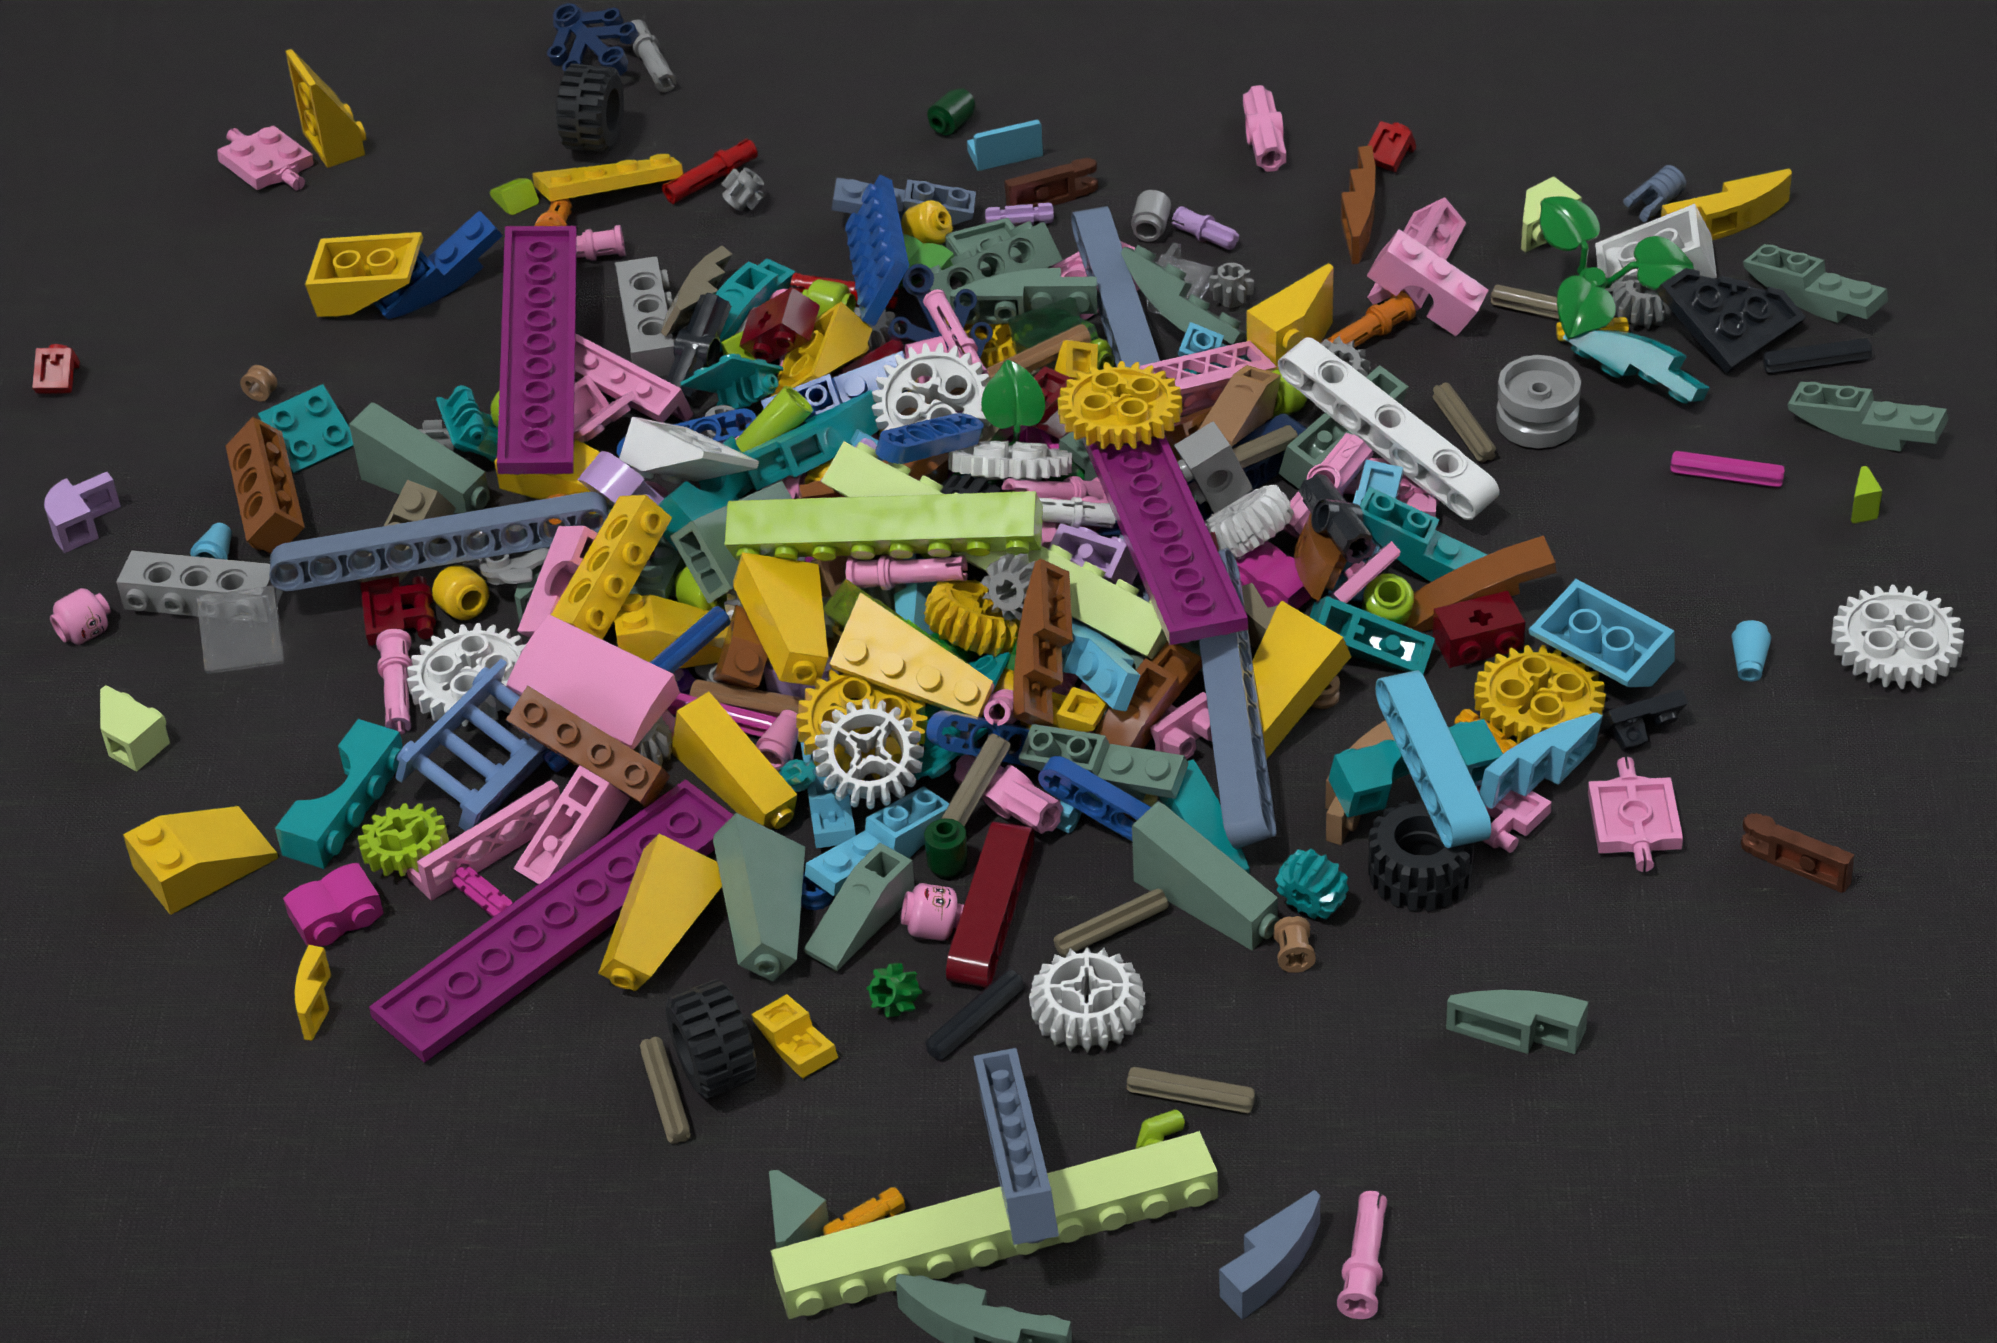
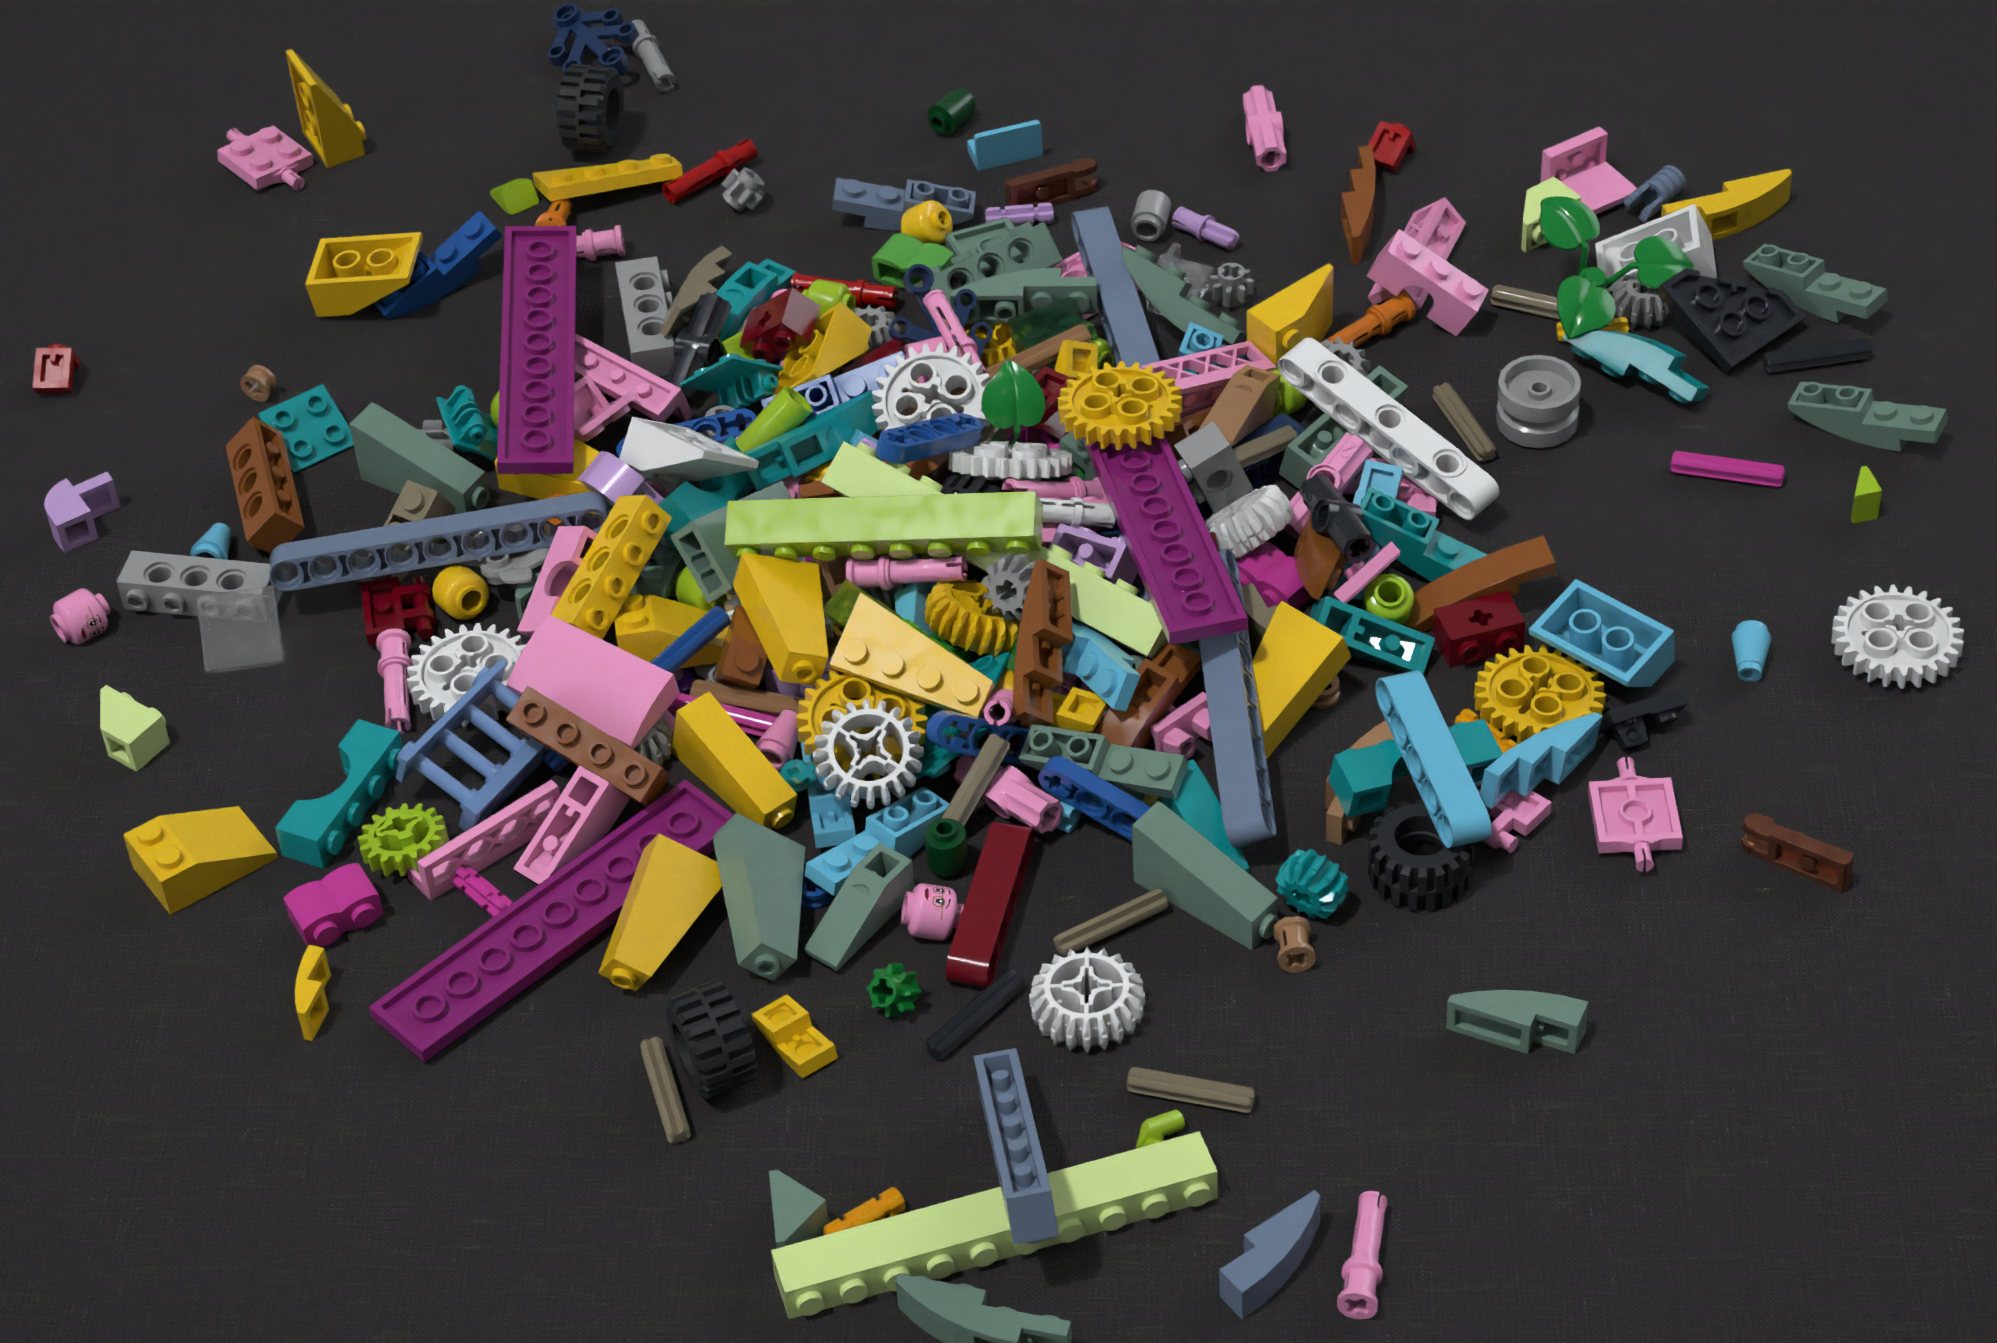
(876, 249): blue plate -> none
(1583, 168): none -> bright pink bracket

